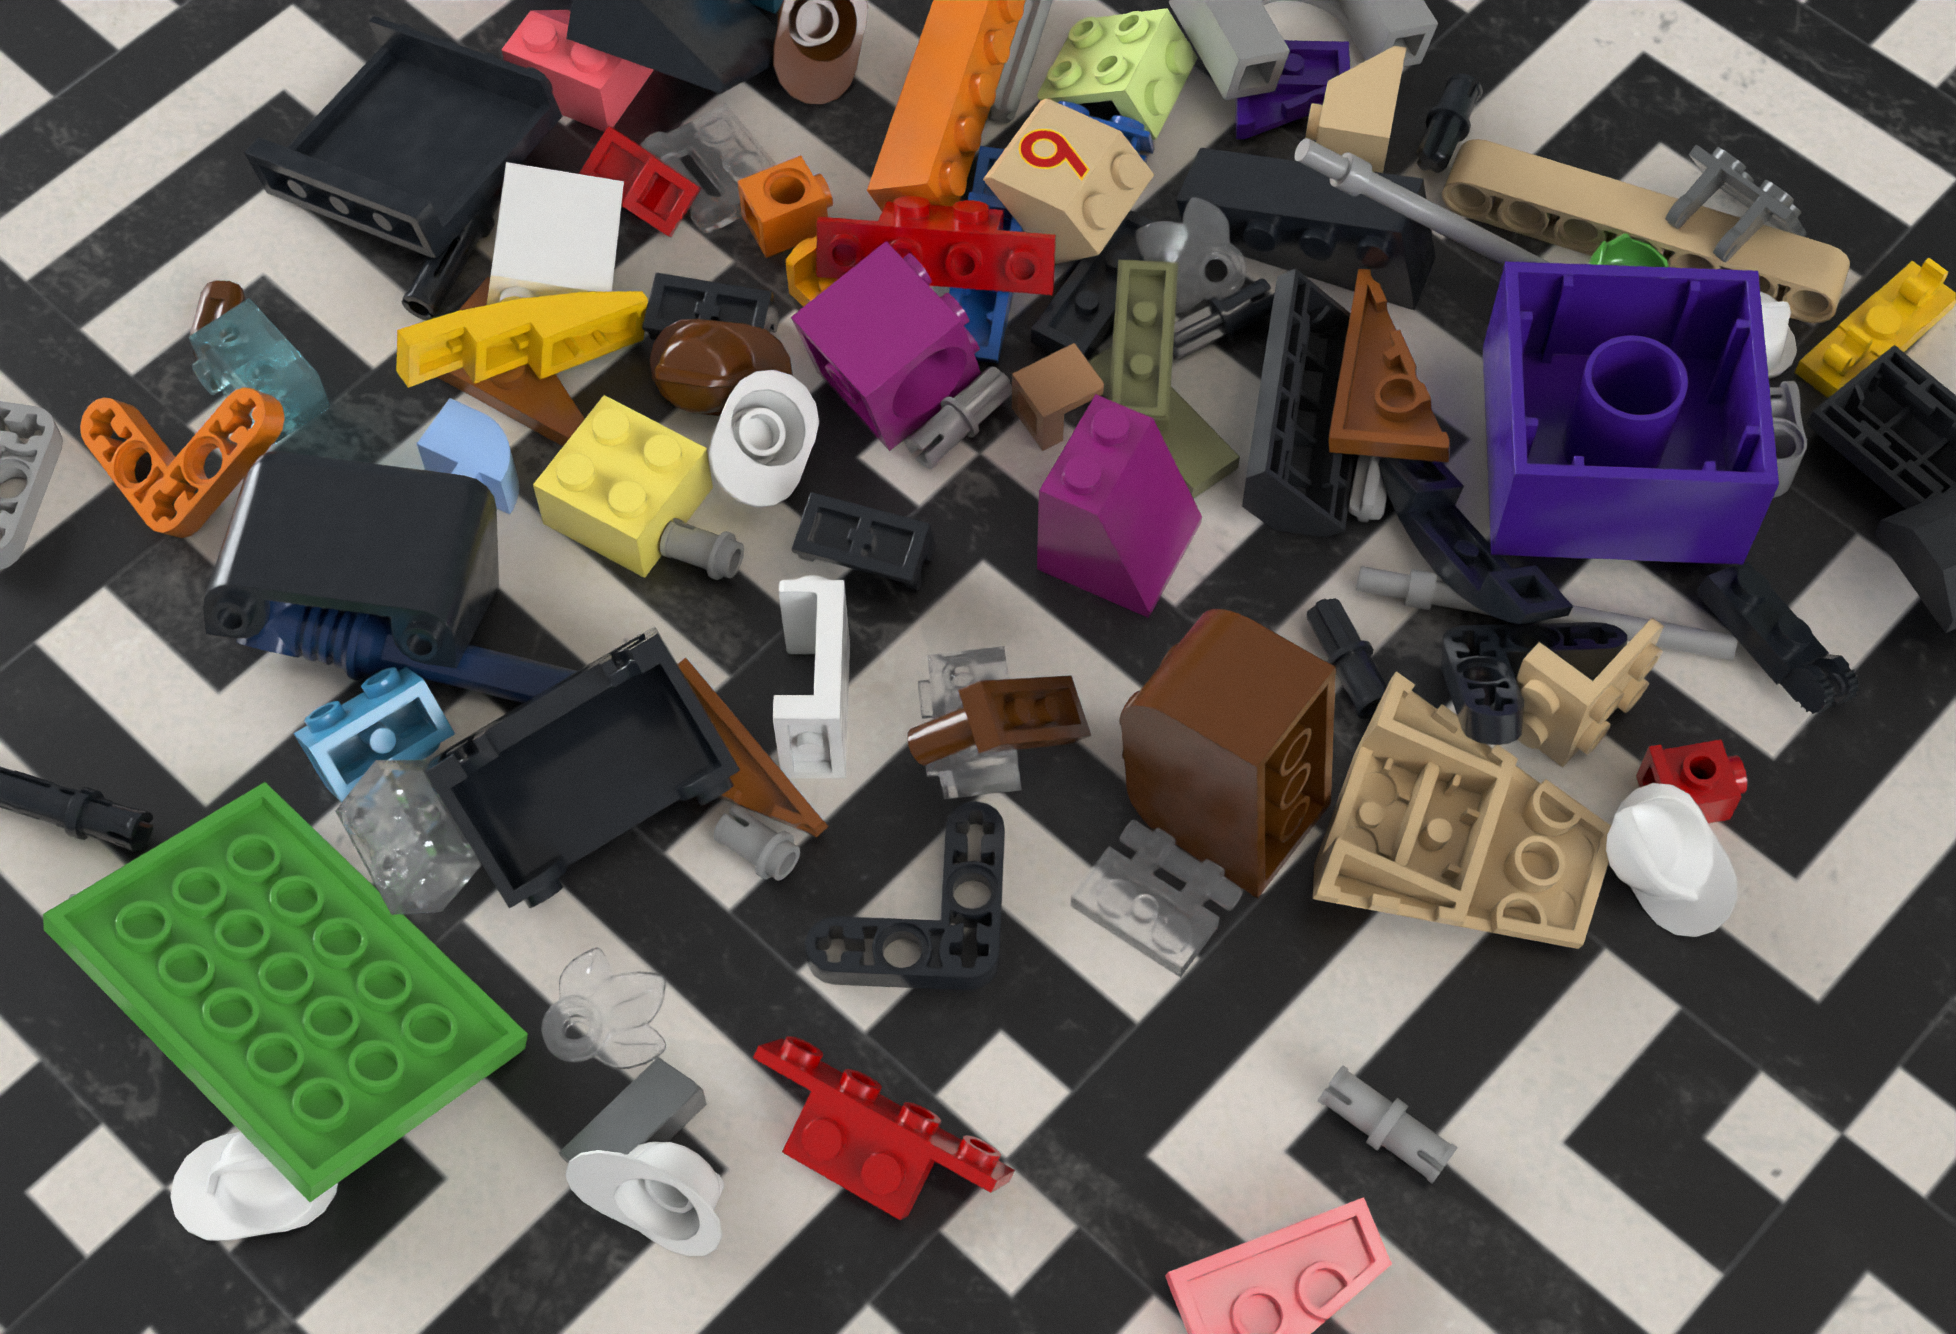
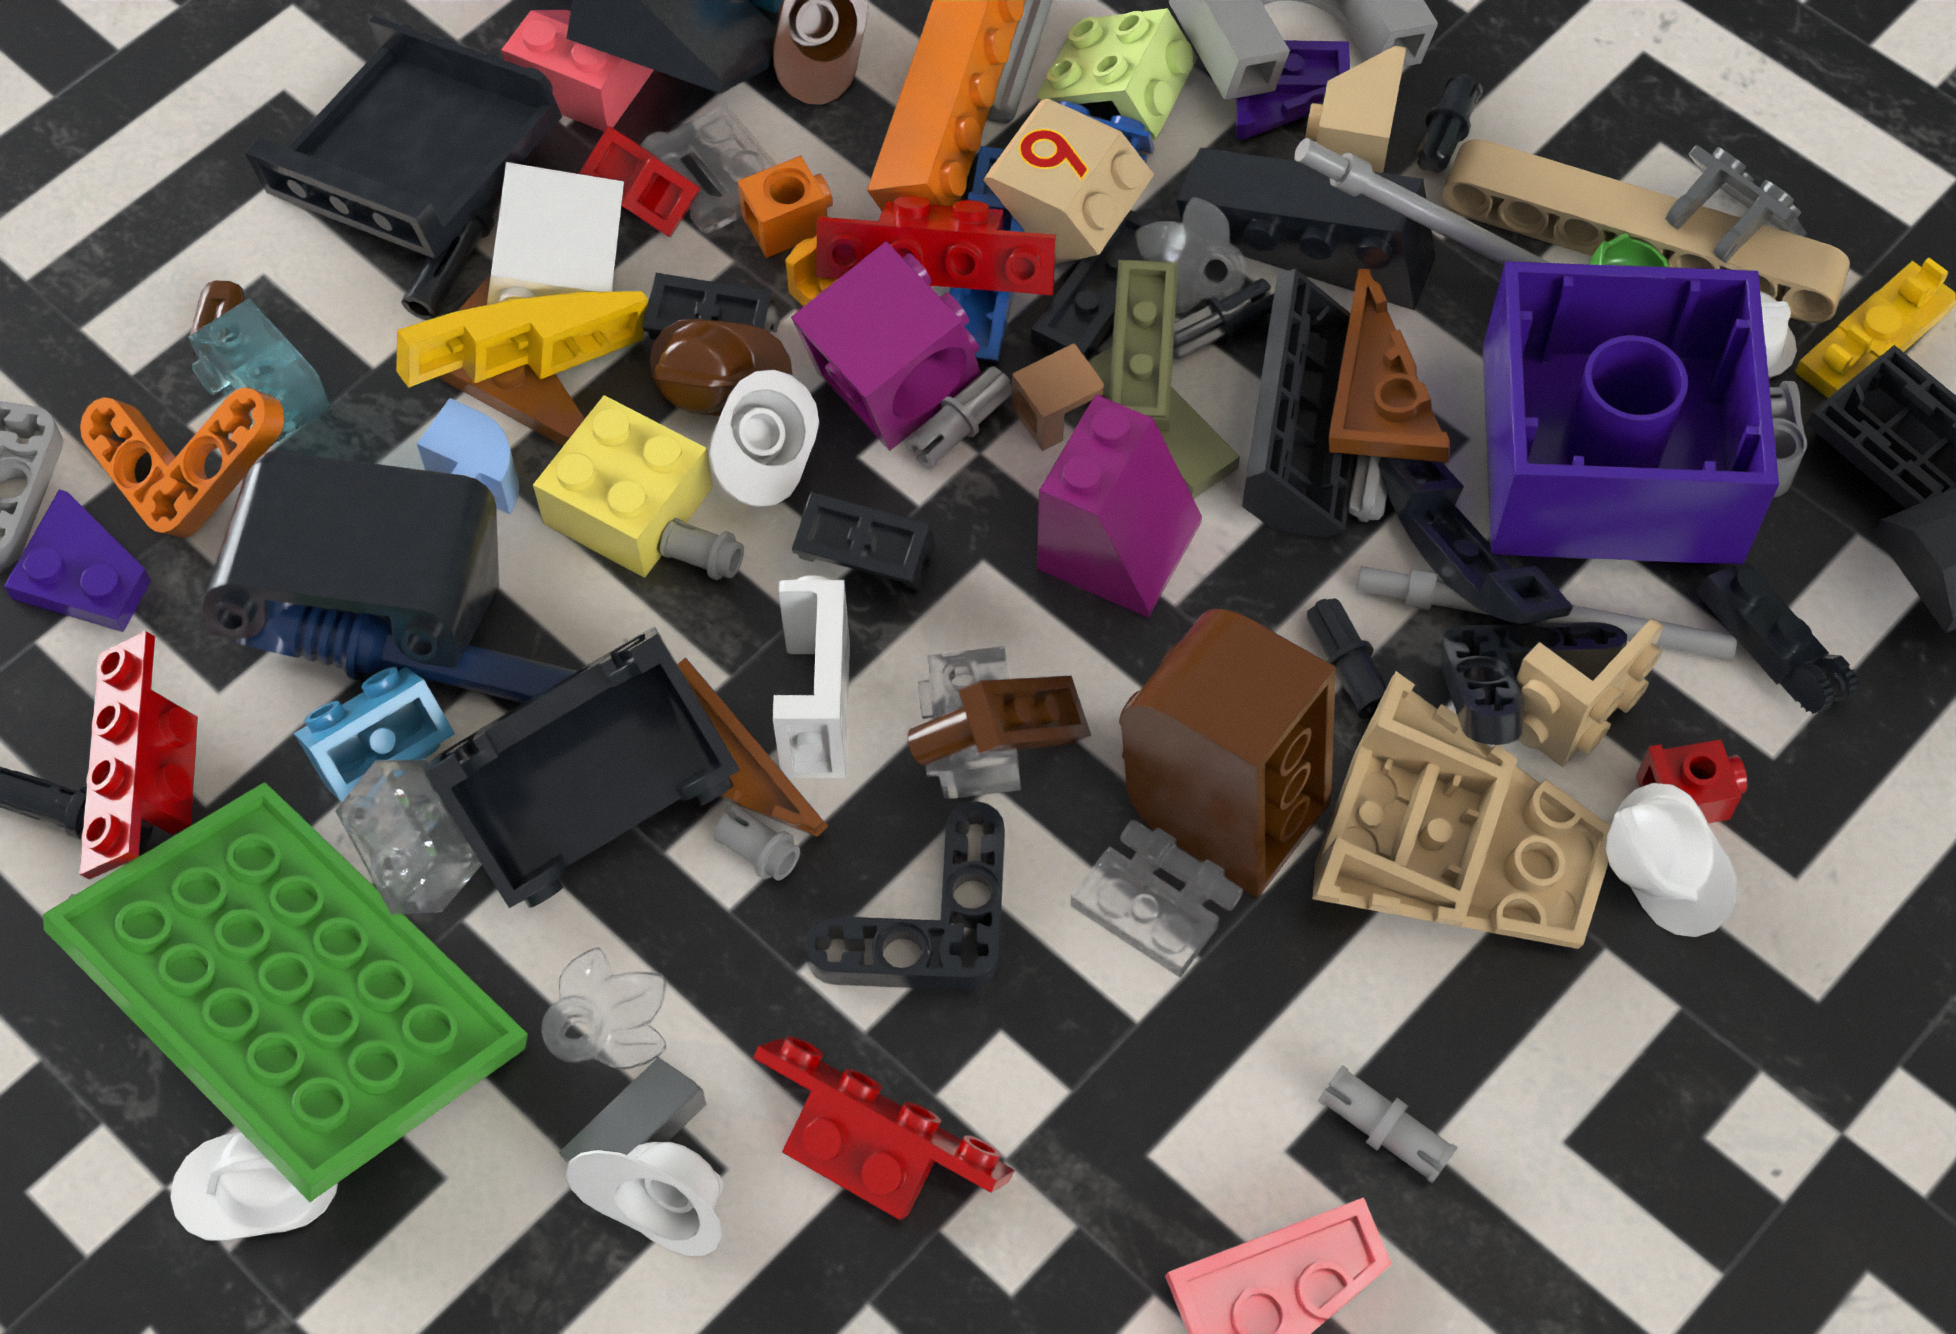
(78, 568): none -> dark purple wing
(137, 759): none -> red bracket

